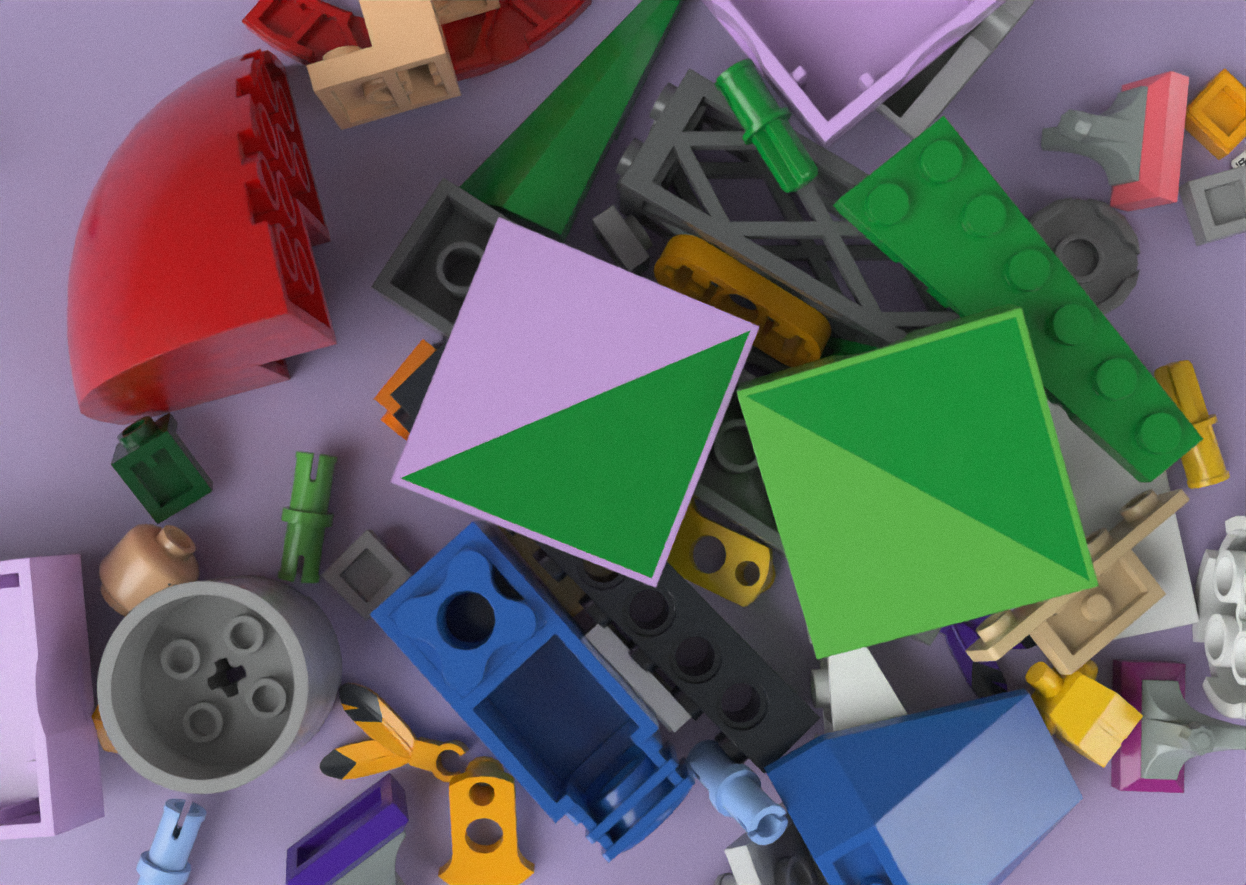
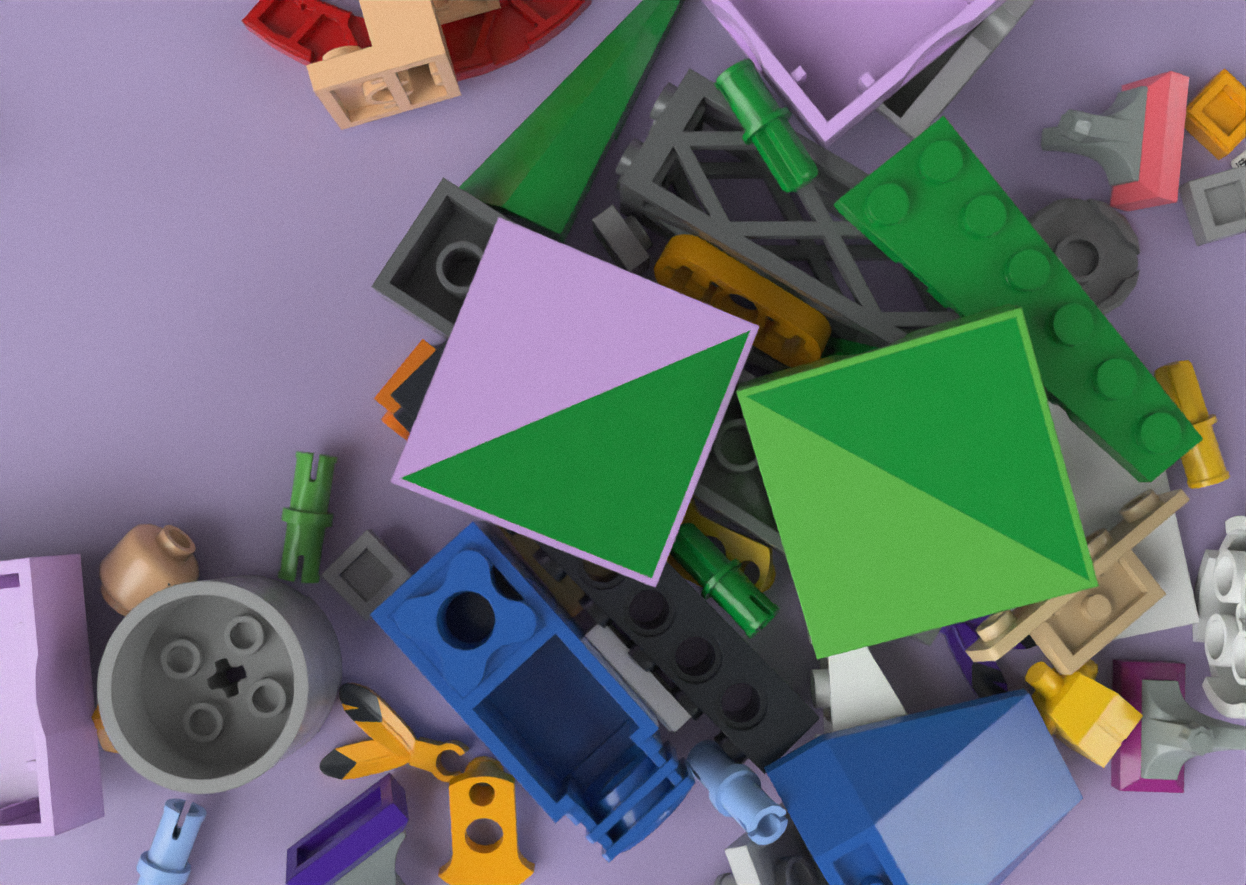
(159, 467): dark green bracket -> none
(199, 250): red brick -> none
(722, 580): none -> green axle

